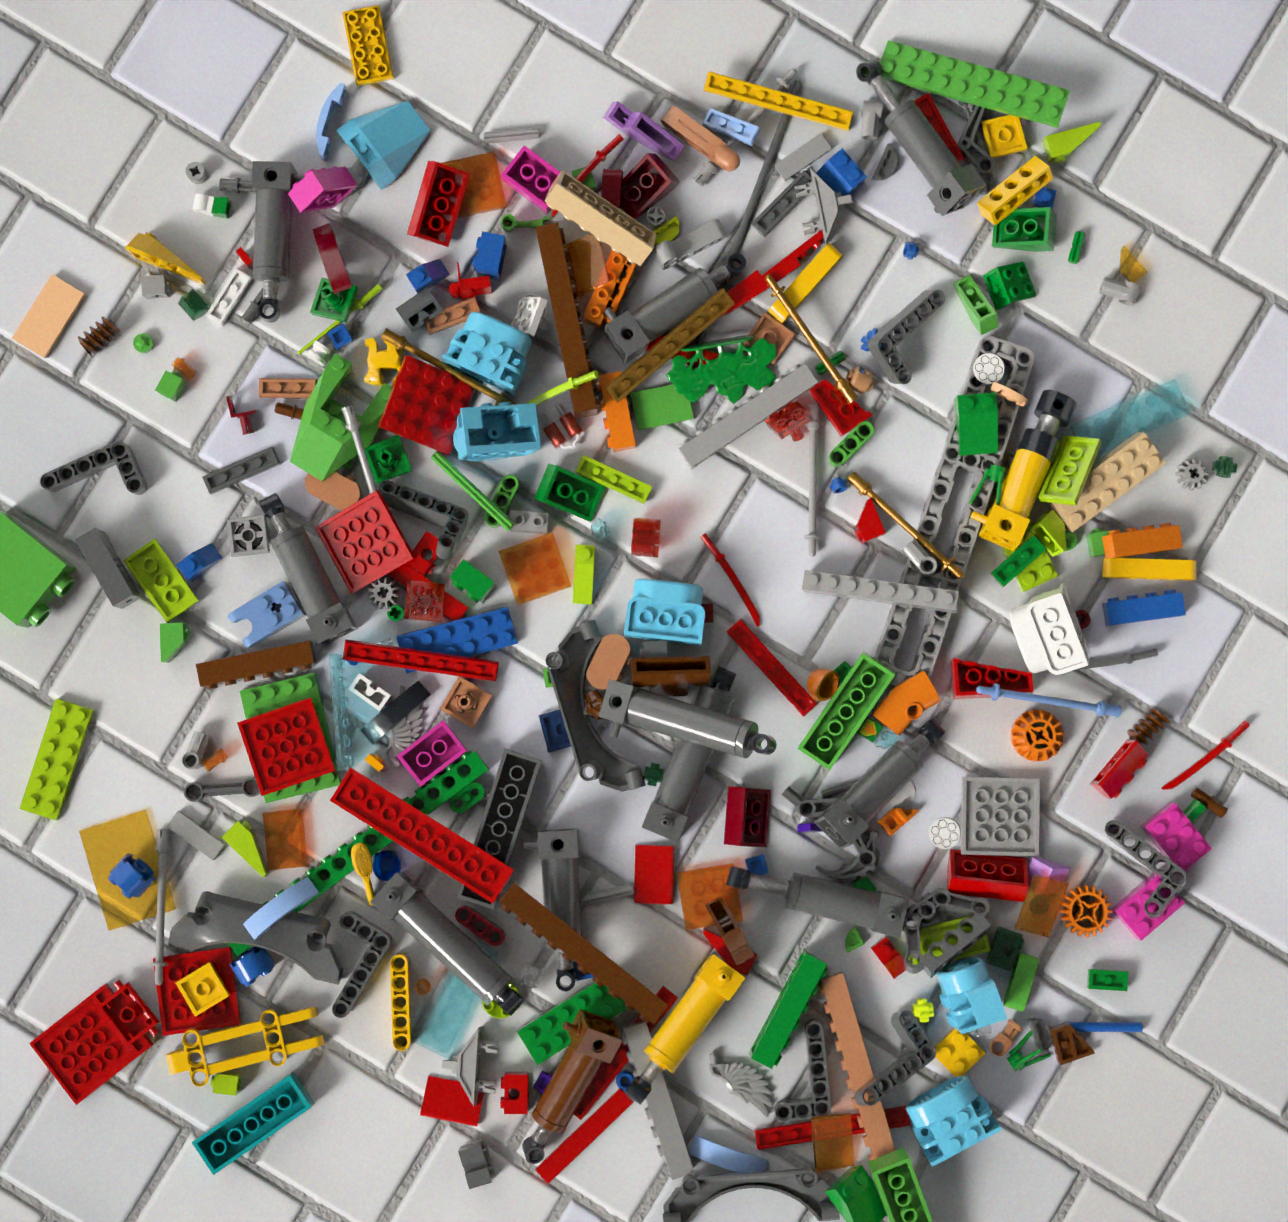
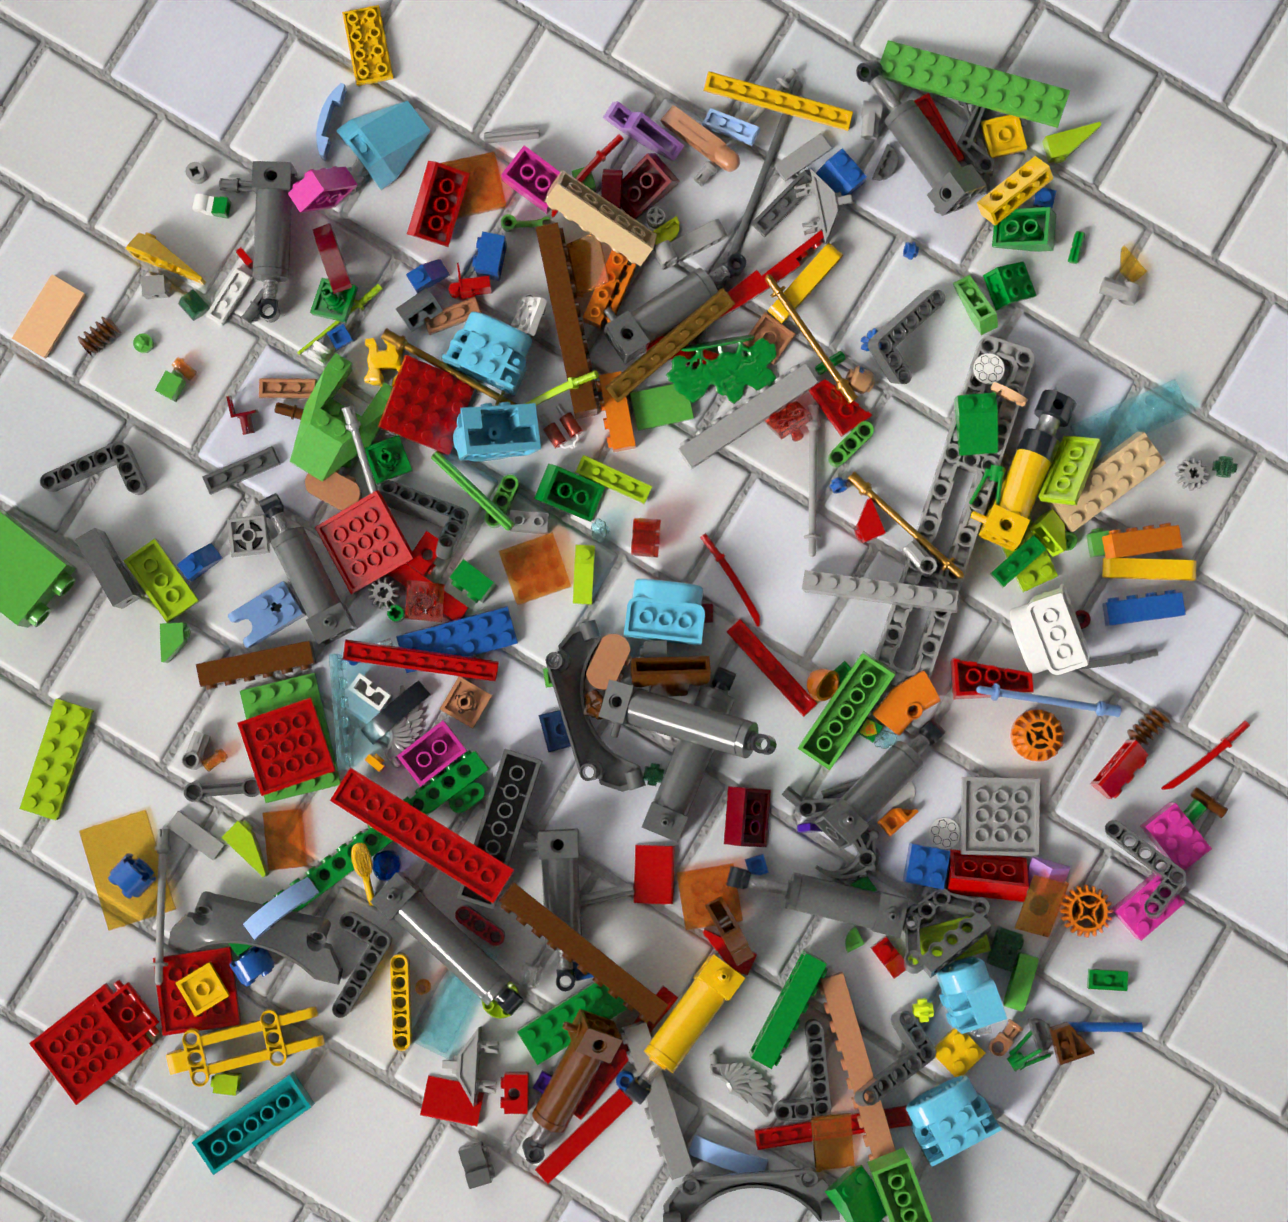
(926, 866): none -> blue brick

